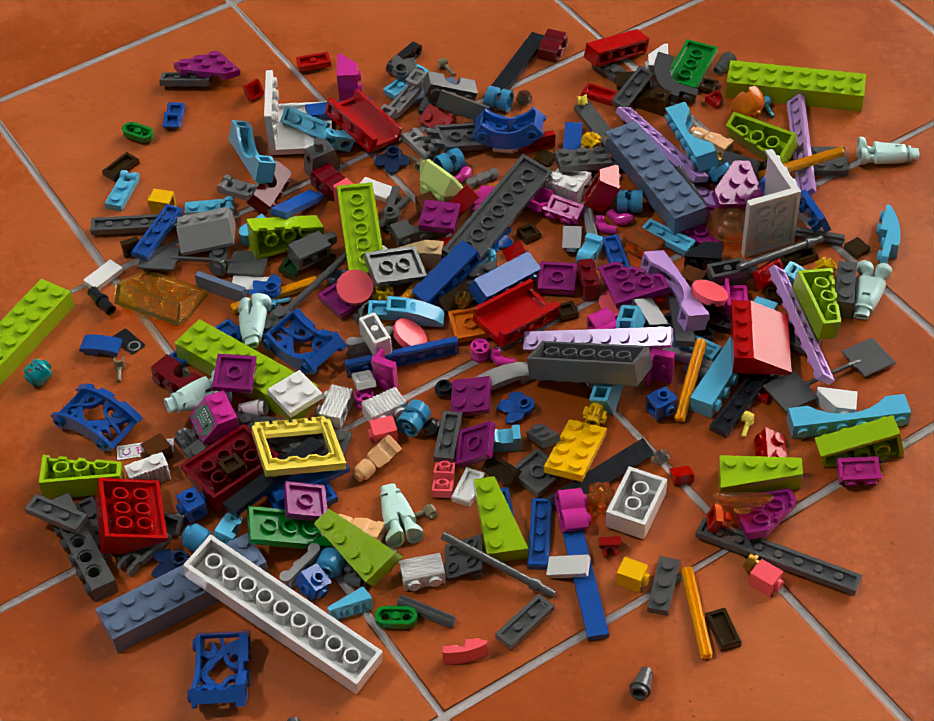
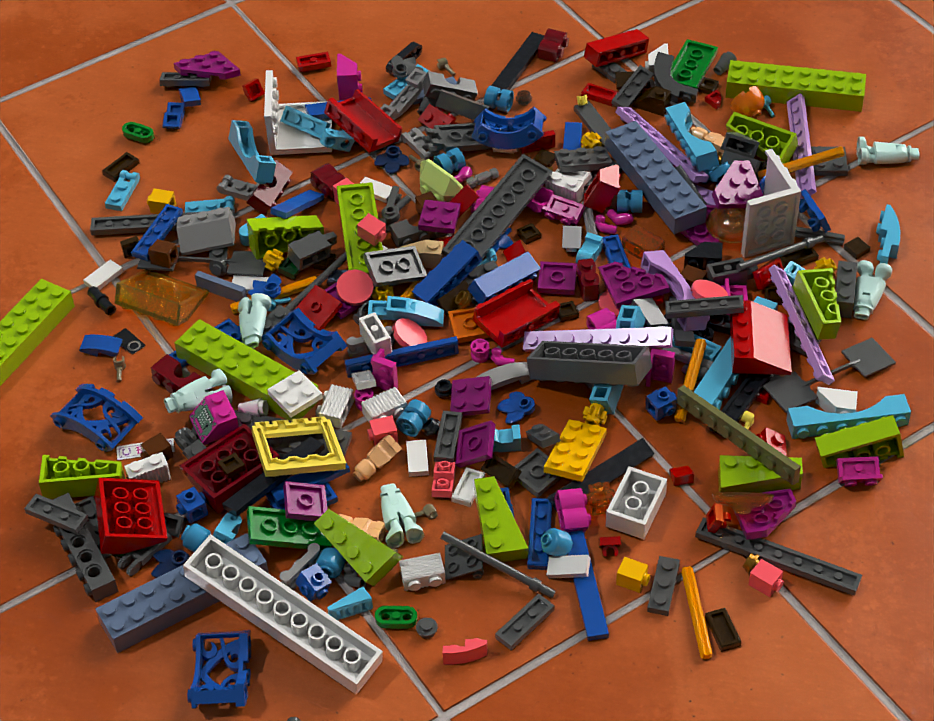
(38, 372): teal head -> none
(163, 253): none -> reddish brown brick
(189, 96): none -> blue slope
(234, 373): magenta plate -> none
(273, 259): none -> yellow gear
(318, 155): dark grey torso -> none
(319, 307): none -> red plate
(371, 229): none -> coral brick
(417, 458): none -> white tile
(426, 627): none -> dark grey plate
(428, 611): dark grey axle -> none
(556, 542): none -> dark azure head
(641, 685): dark grey cone -> none
(661, 456): clear smoke plate -> none
(676, 242): medium azure plate -> none
(704, 306): none -> dark grey tile
(739, 435): none -> olive plate
(740, 144): none -> dark grey slope

